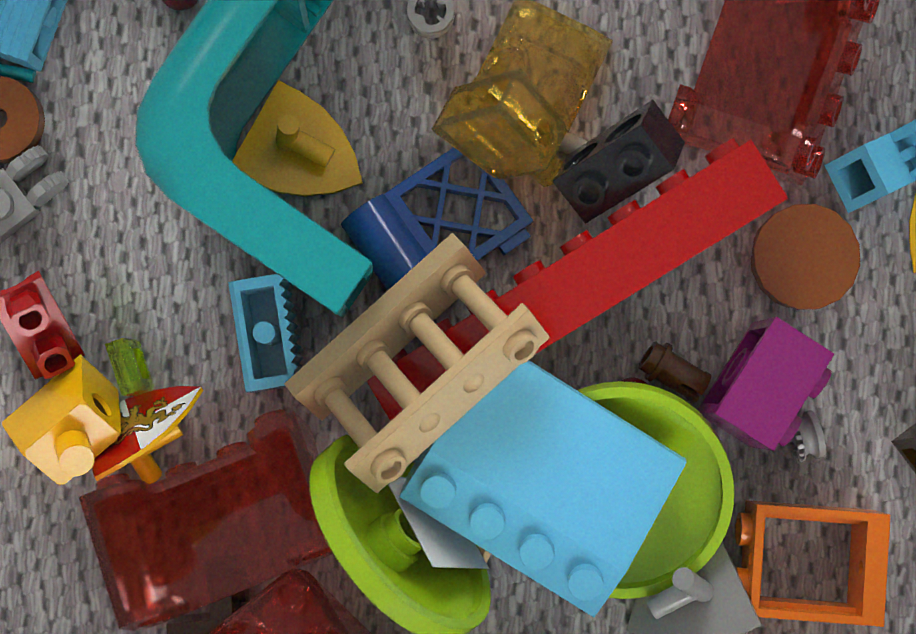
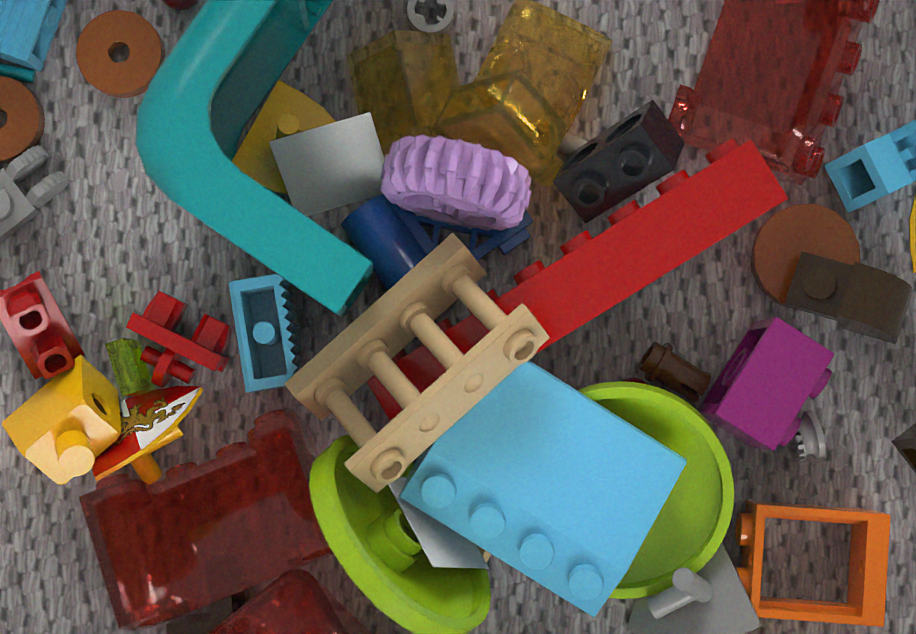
(100, 41): none -> dark orange piece
(159, 325): none -> red hips
(331, 164): none -> white sticker
(403, 82): none -> clear yellow slope
(456, 182): none -> lavender gear
(854, 295): none -> dark brown brick

